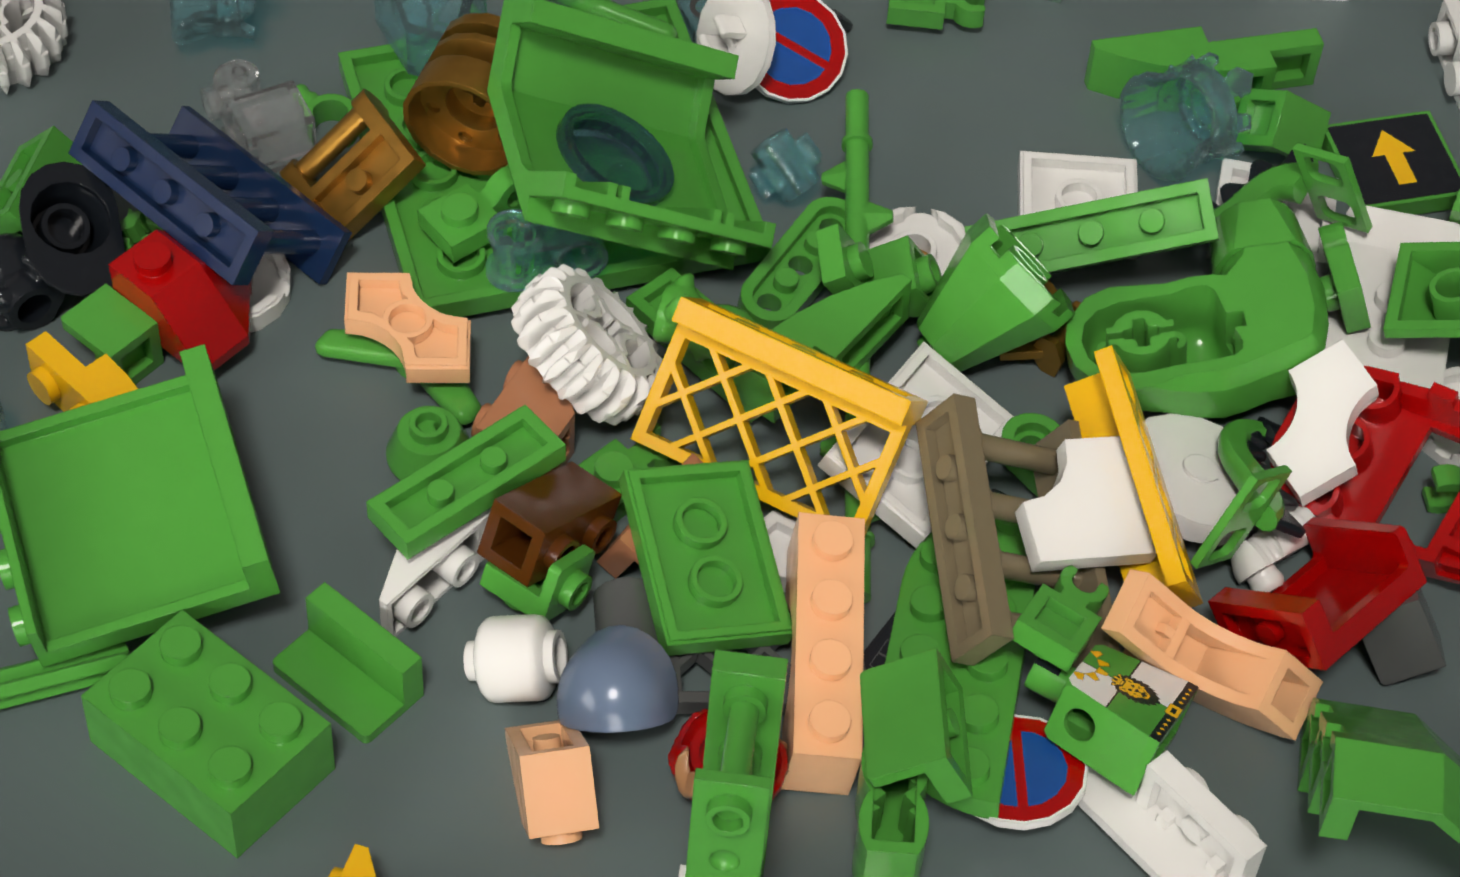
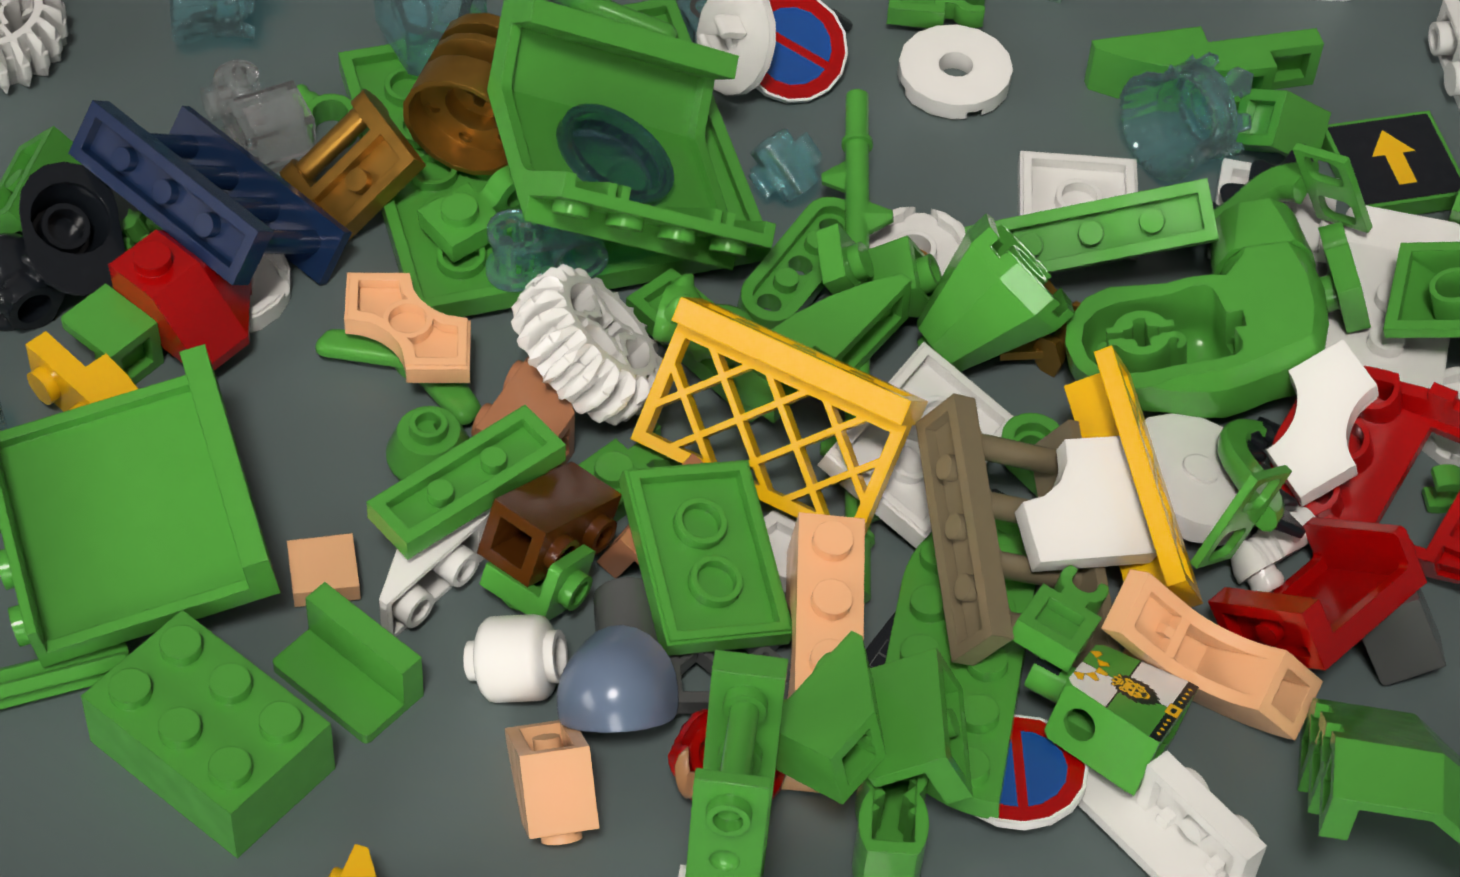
(320, 561): none -> light nougat tile
(833, 724): none -> bright green slope
(961, 48): none -> white tile

